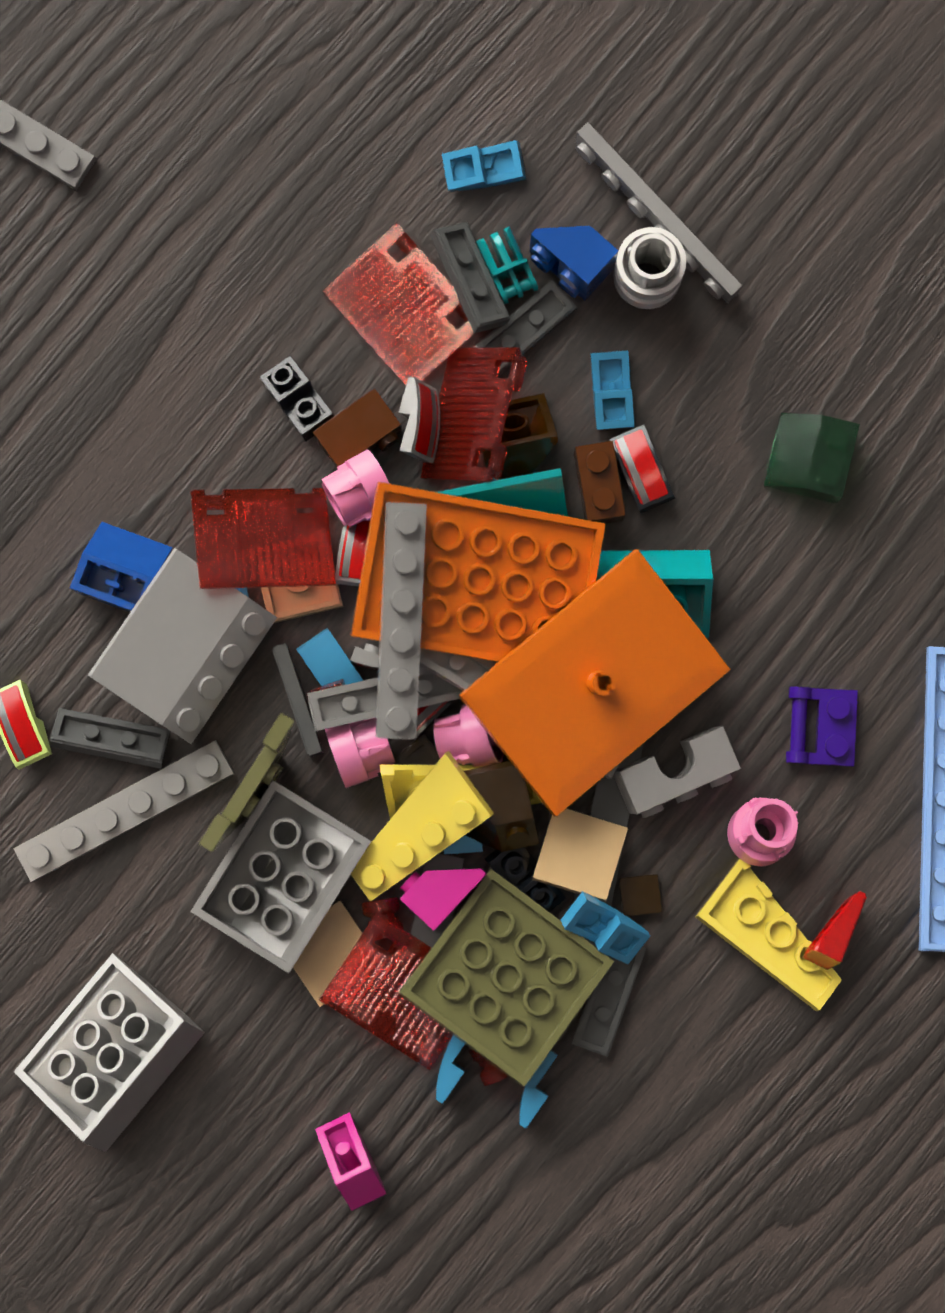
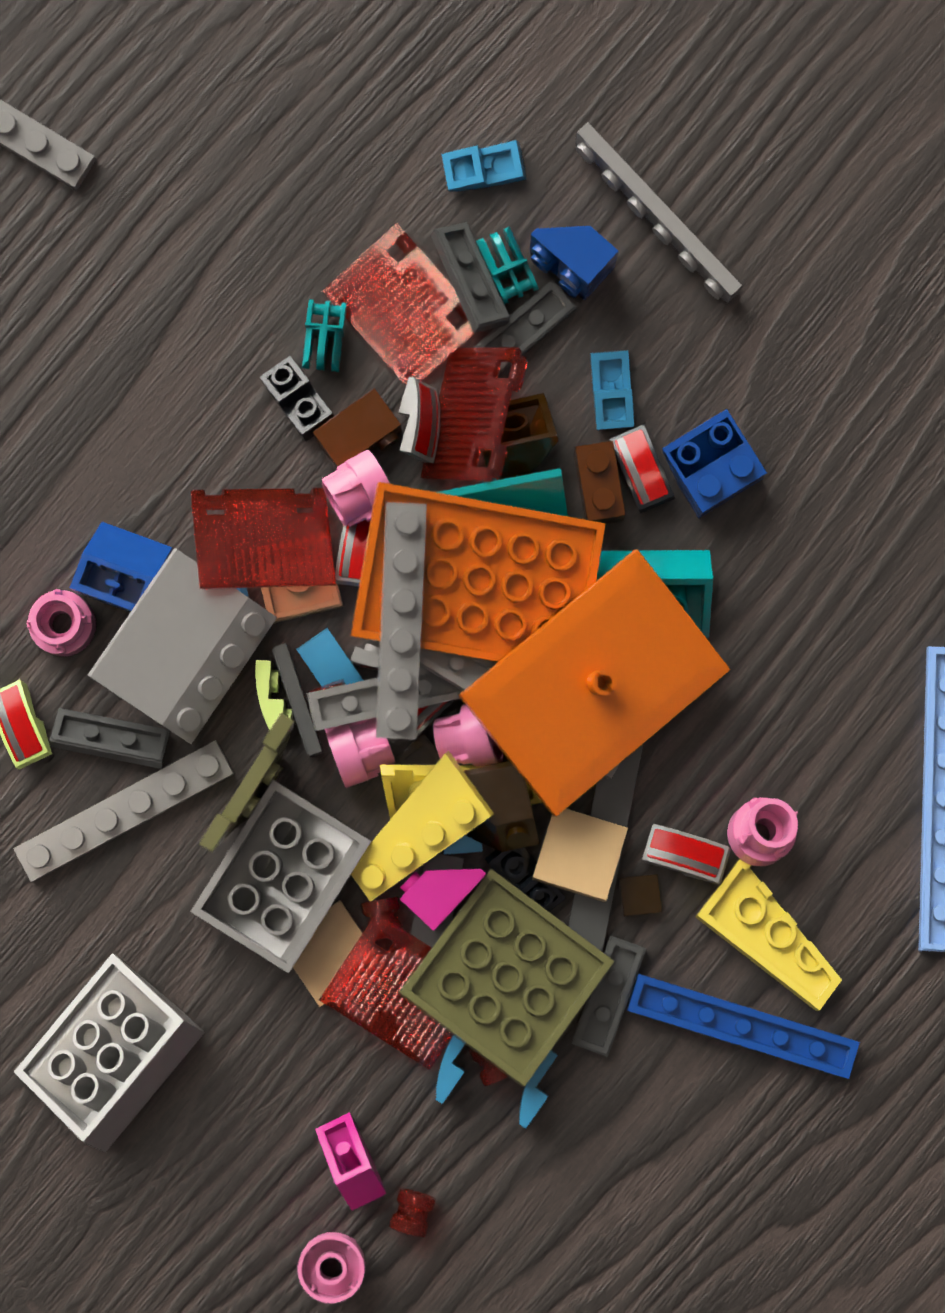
(41, 623): none -> bright pink piece
(267, 683): none -> yellowish green slope
(324, 331): none -> teal arm
(331, 1288): none -> bright pink piece
(412, 1212): none -> clear red wheel
(606, 927): dark azure slope -> none
(653, 247): white piece -> none
(686, 854): none -> slope
(707, 761): light grey arch -> none
(713, 463): none -> blue slope
(743, 1026): none -> blue plate
(811, 455): clear green slope -> none
(833, 726): dark purple plate -> none
(833, 940): red slope -> none

